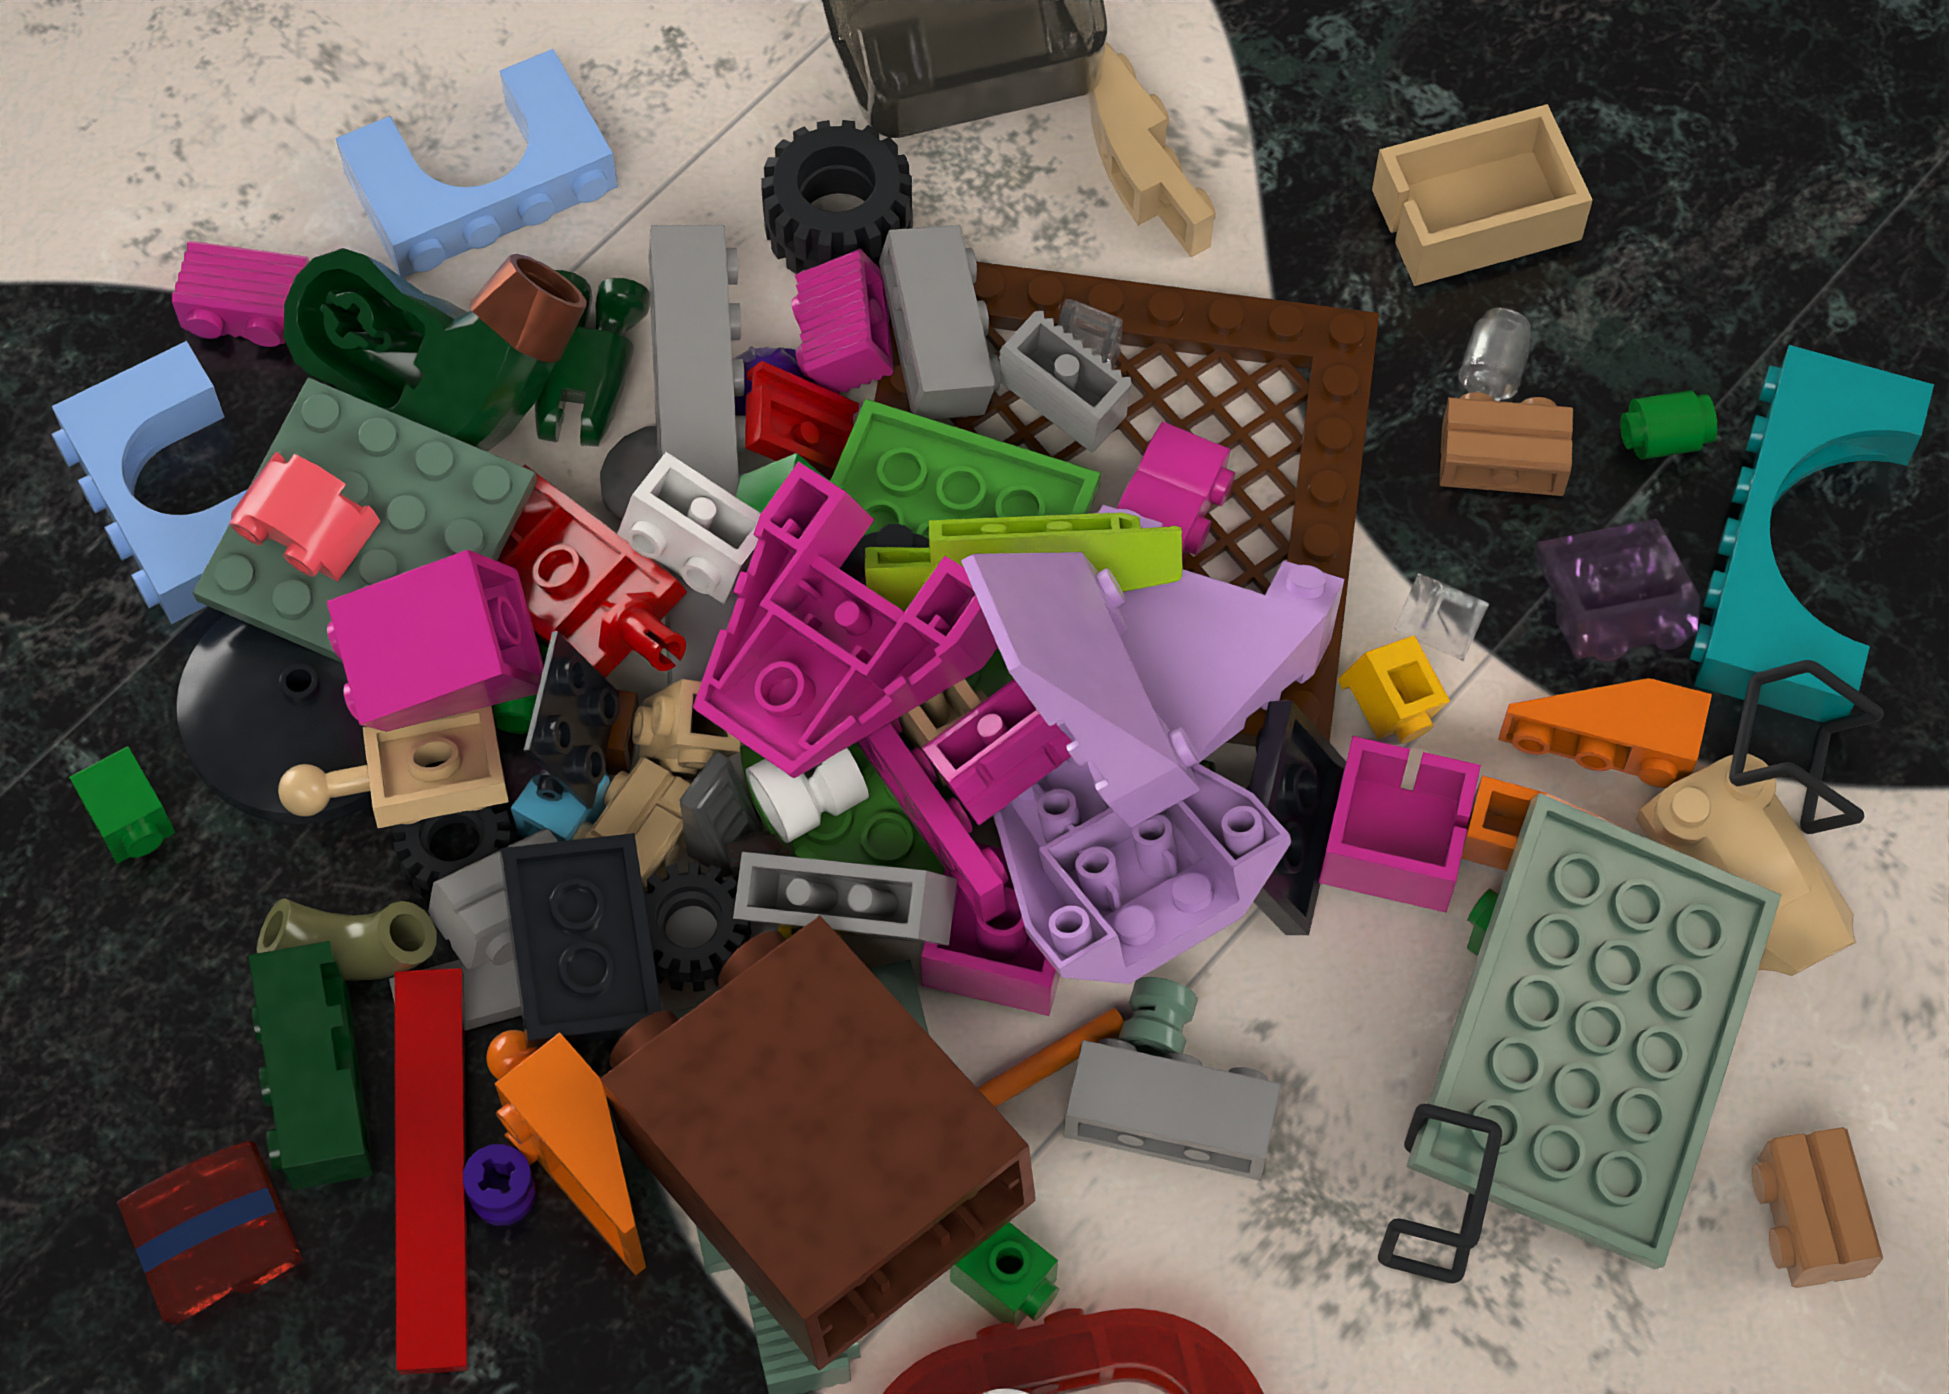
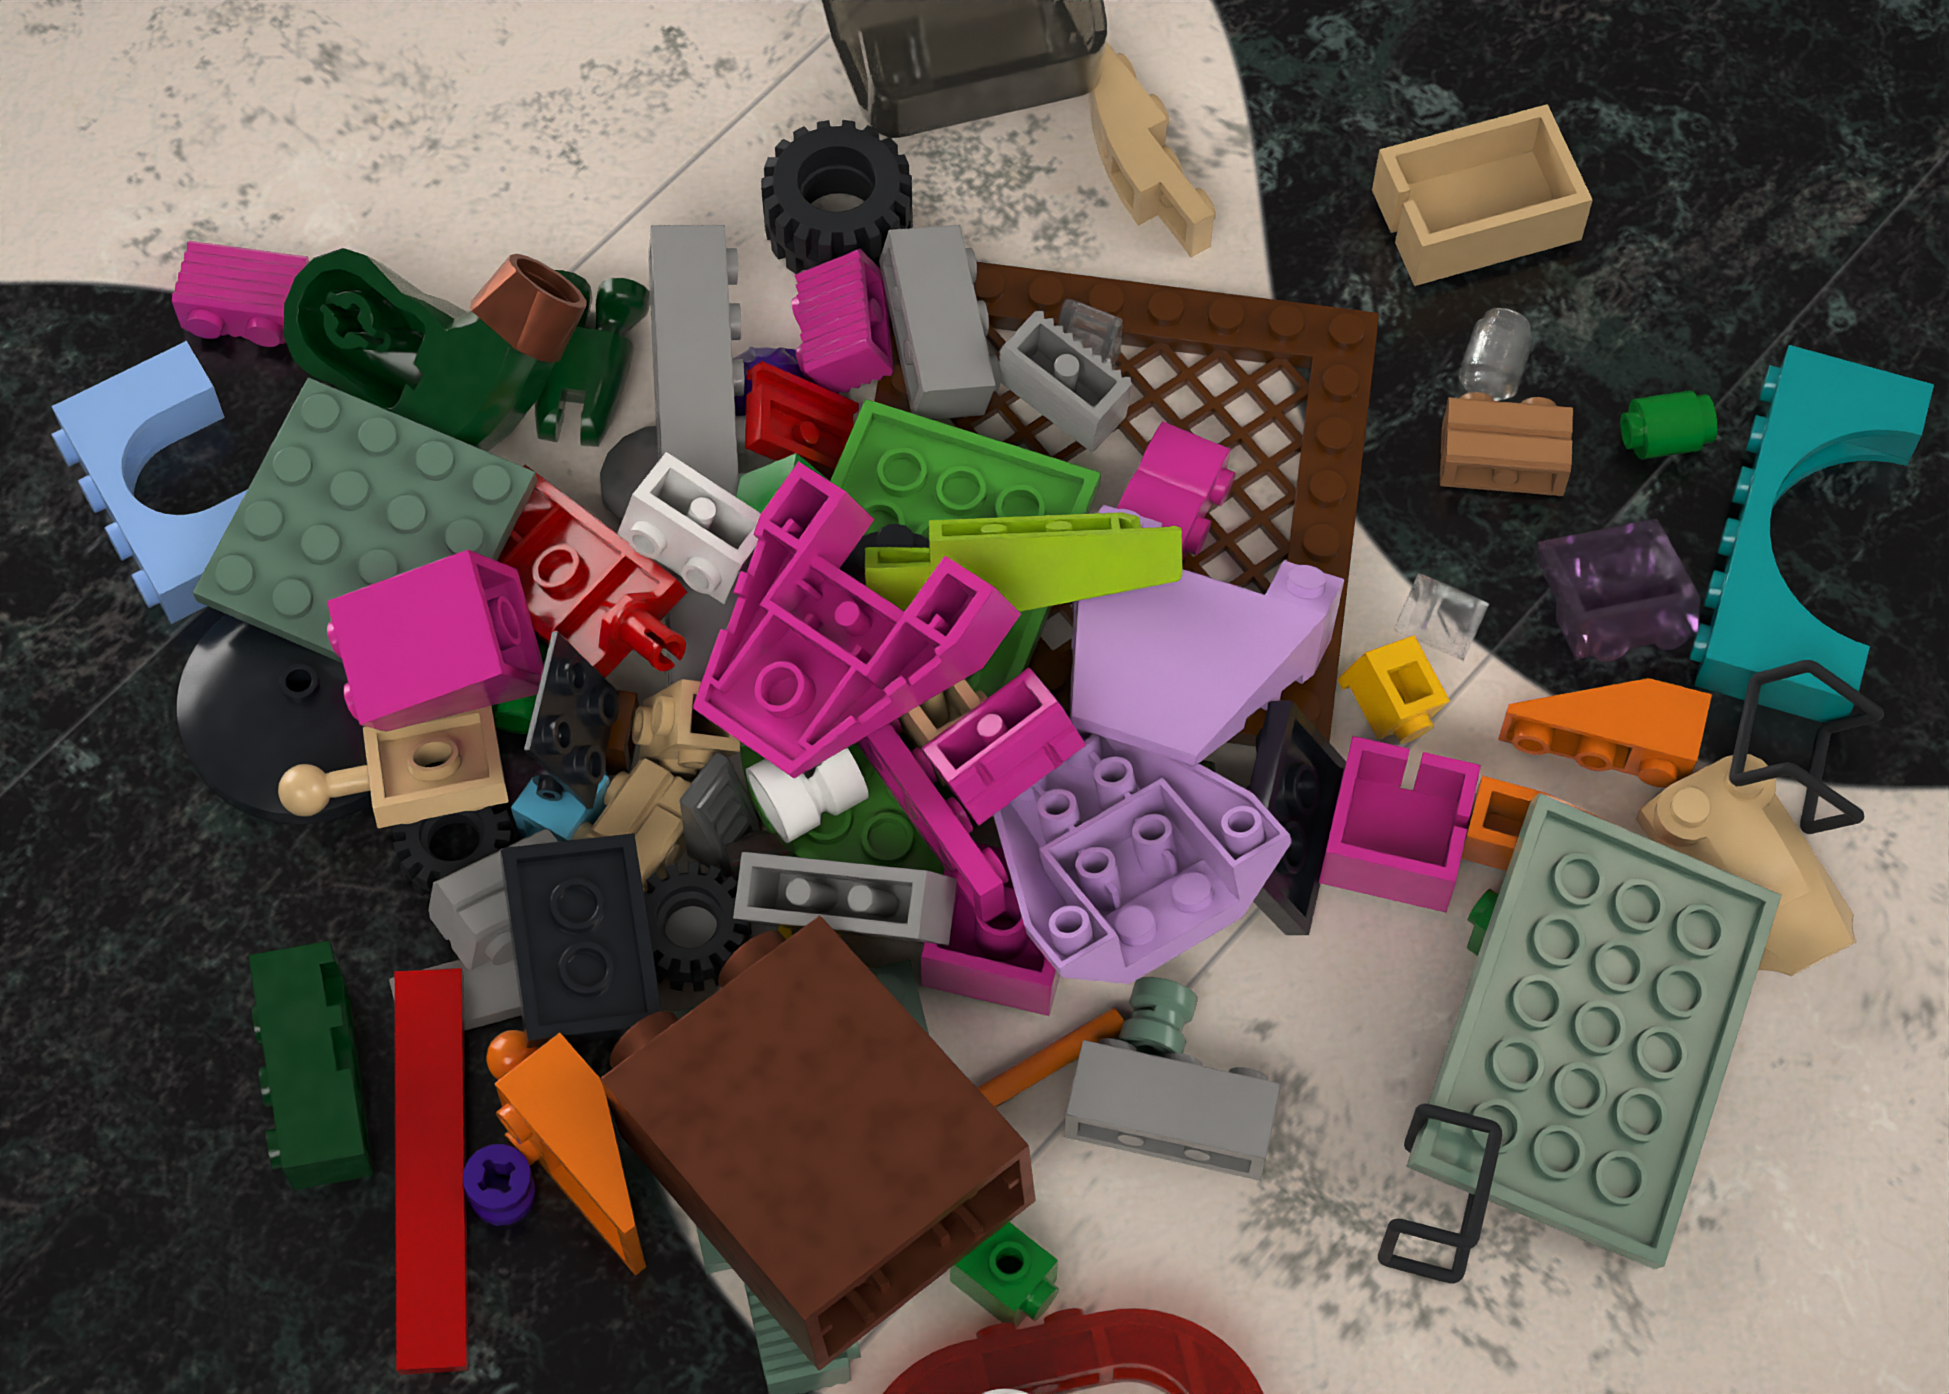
(123, 805): green brick -> none
(209, 1231): clear red slope -> none
(305, 513): coral cylinder -> none
(364, 944): olive cylinder -> none
(433, 221): light blue arch -> none
(1065, 651): lavender wedge -> none
(1817, 1208): medium nougat brick -> none

